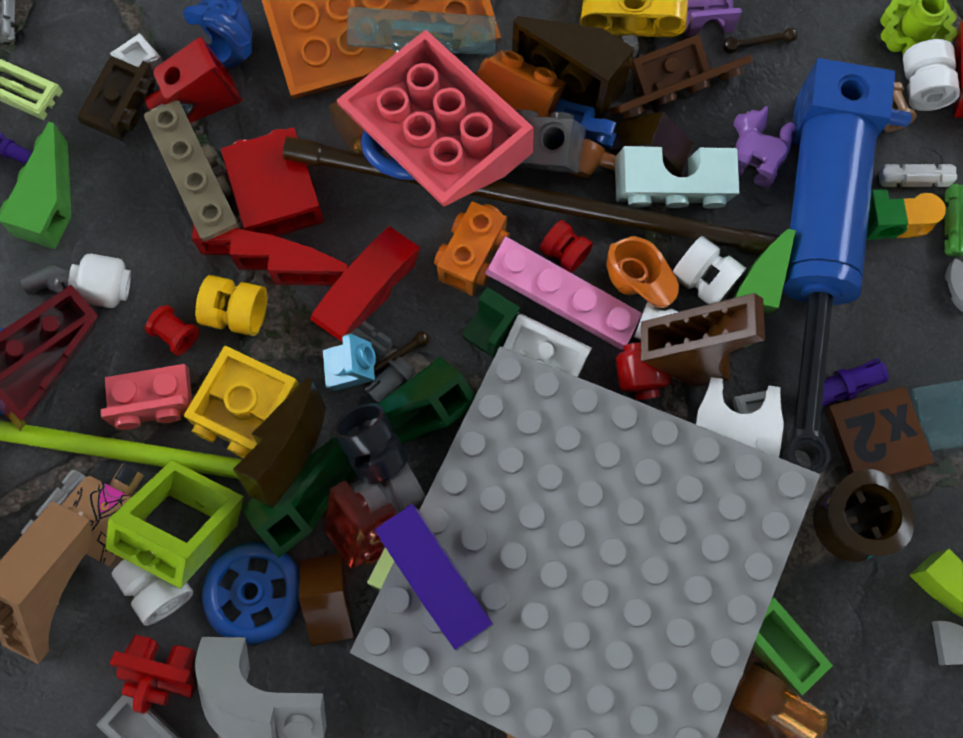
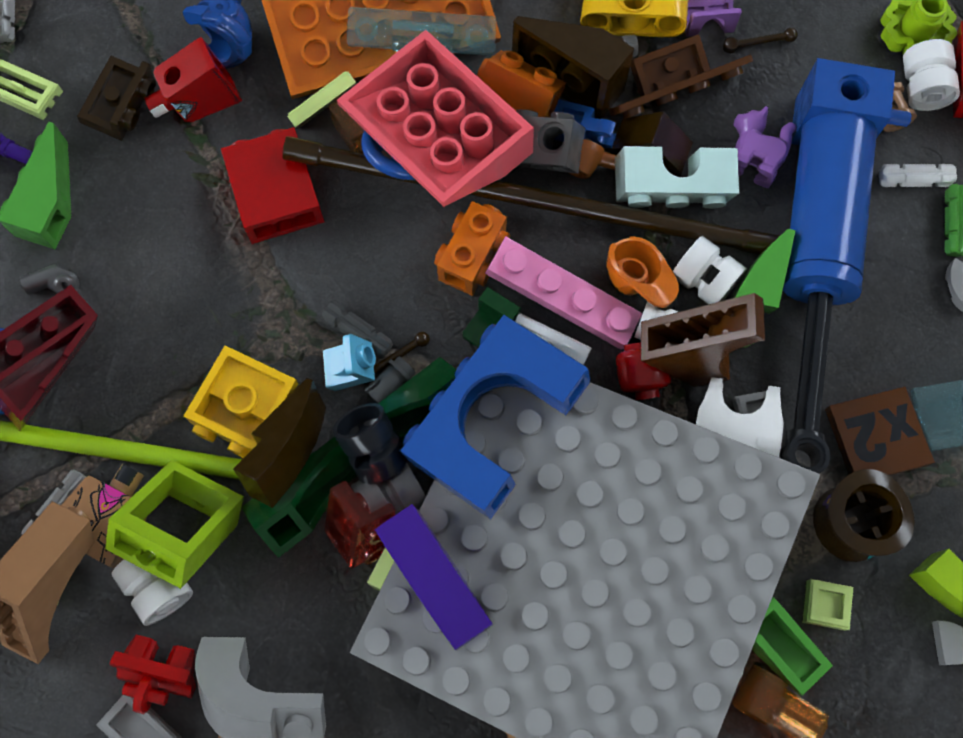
(101, 280): white head -> none
(136, 51): white tile -> none
(147, 396): coral bracket -> none
(172, 330): red bush -> none
(192, 171): dark tan bracket -> none
(225, 304): yellow wheel -> none
(282, 609): blue plate -> none
(285, 260): red slope -> none
(321, 99): none -> yellowish green tile
(325, 599): reddish brown slope -> none
(366, 283): red slope -> none
(505, 358): none -> blue arch
(566, 246): red wheel -> none
(828, 604): none -> yellowish green tile
(847, 383): dark purple pin -> none
(903, 216): leg -> none

